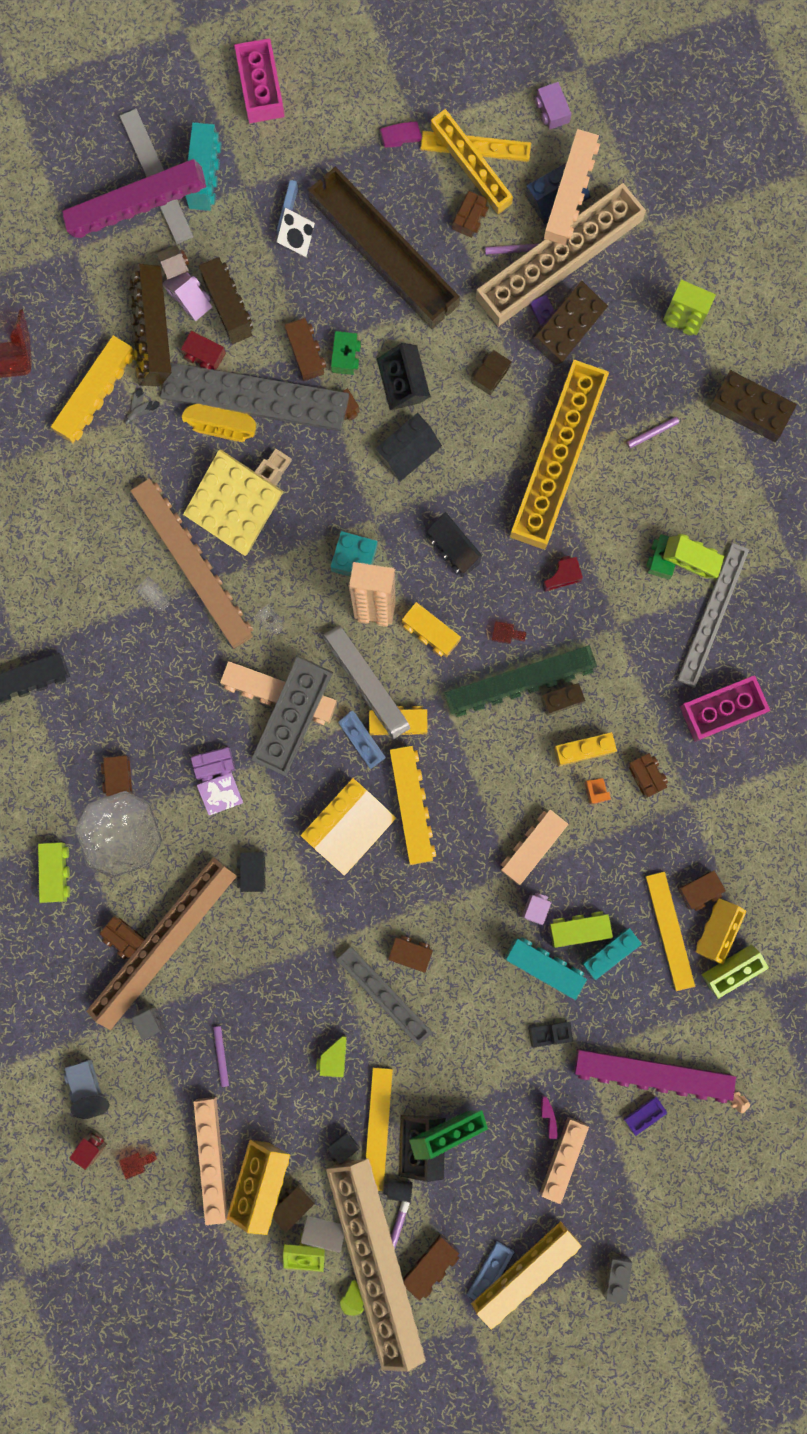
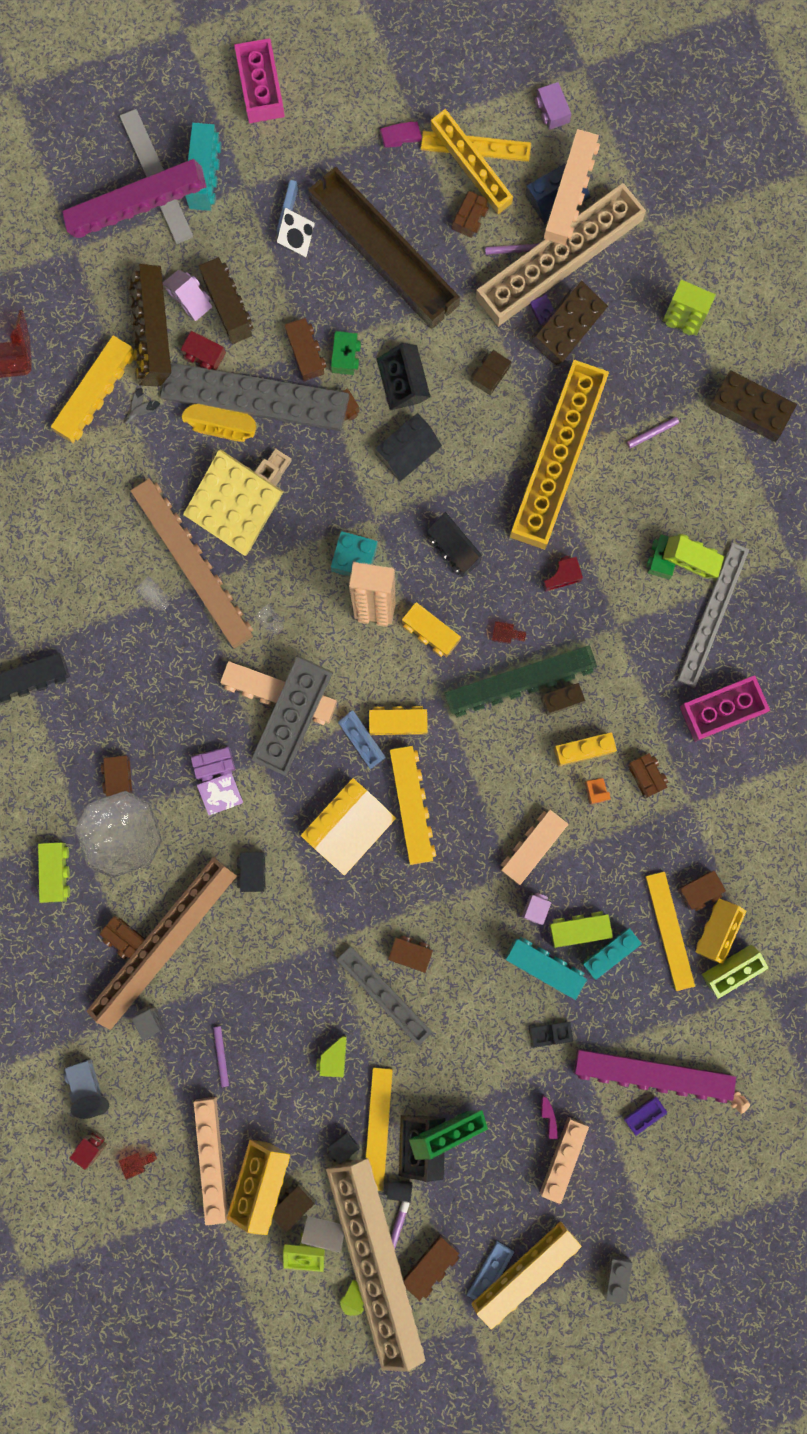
(173, 261): brick -> none
(366, 682): light grey beam -> none

